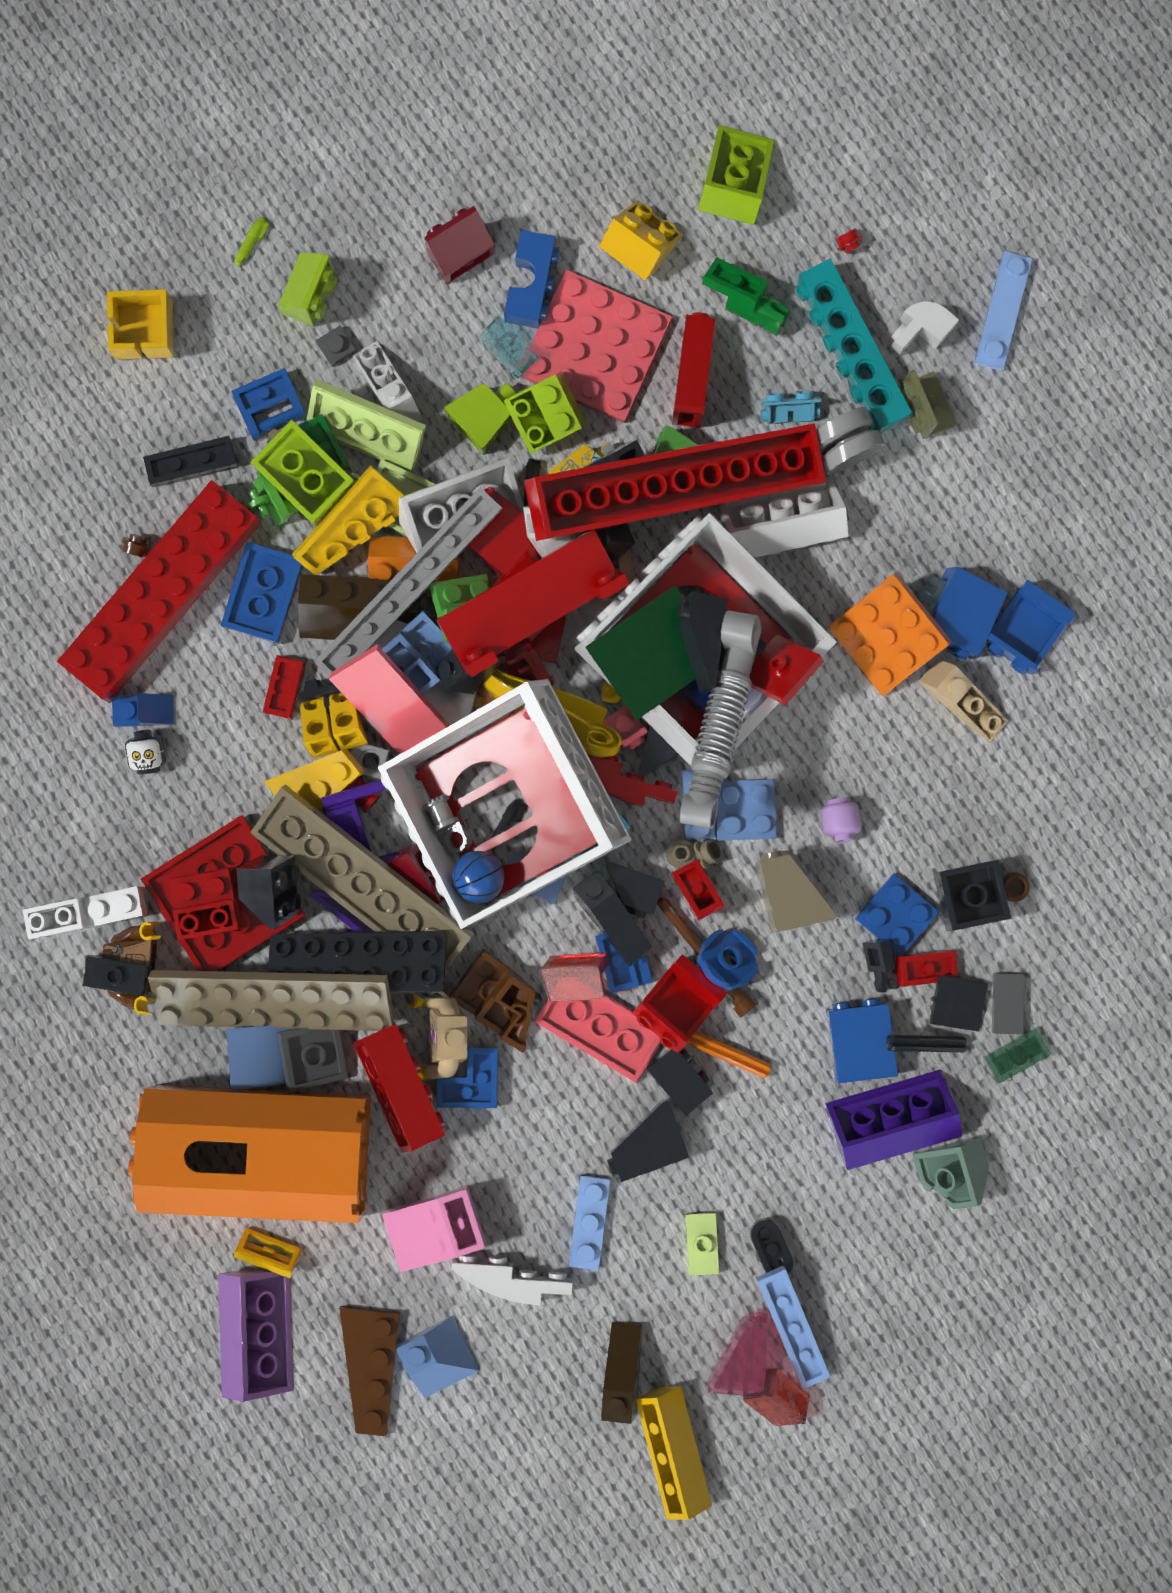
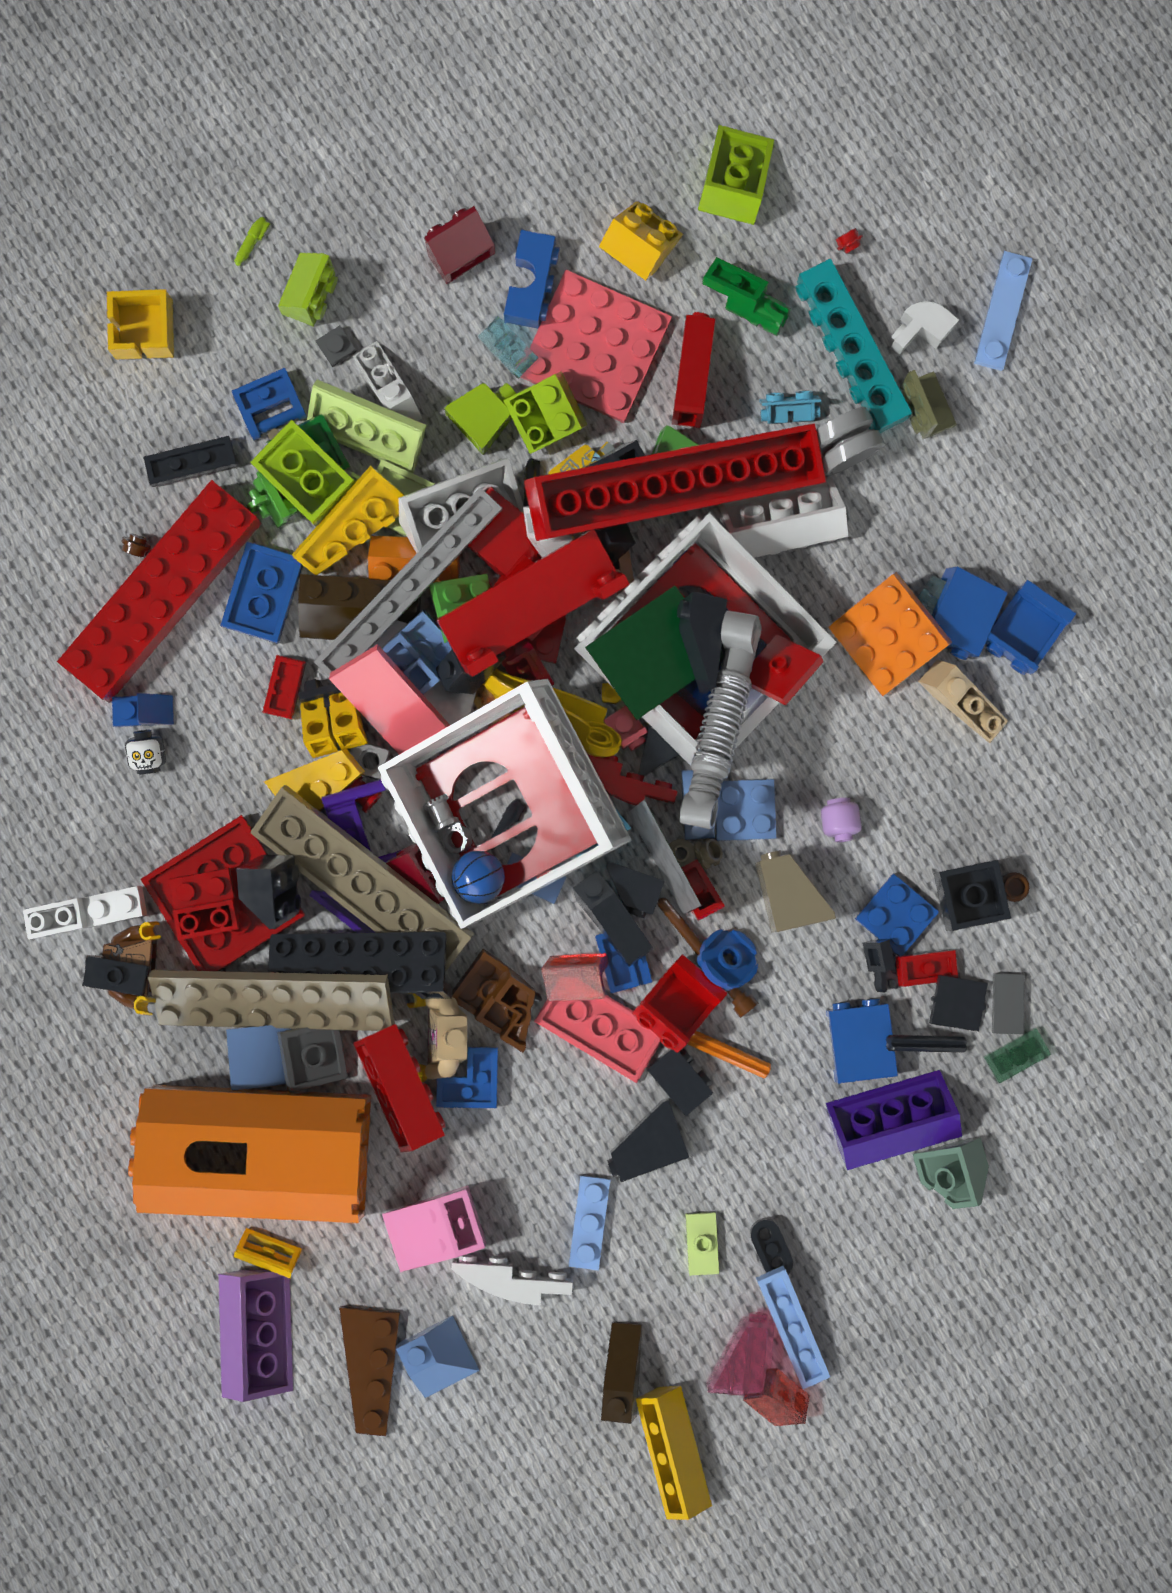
(664, 857): none -> flat silver sticker

